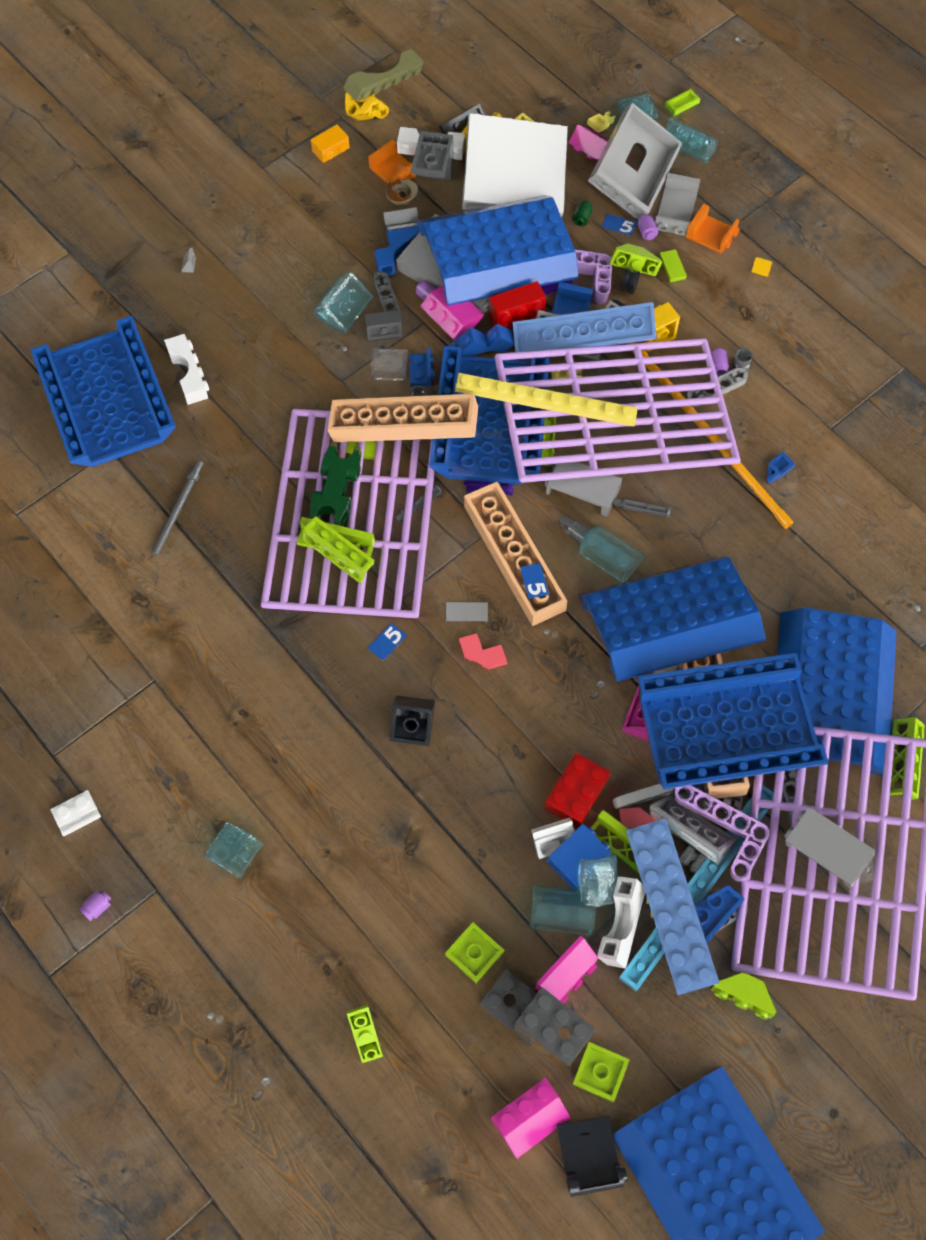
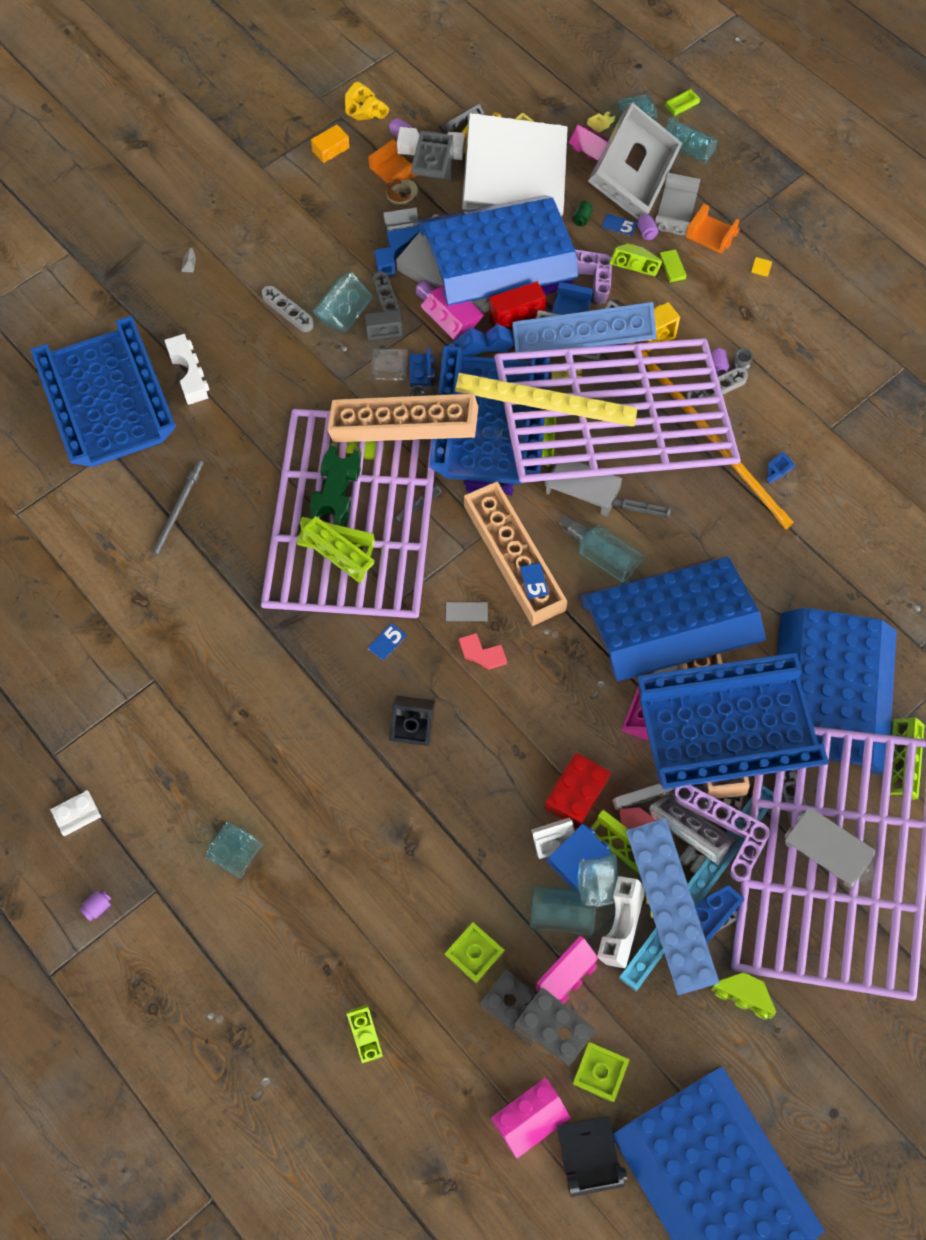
(289, 307): none -> light grey beam
(363, 84): olive arch -> none
(395, 125): none -> medium lavender brick
(630, 280): black wheel -> none

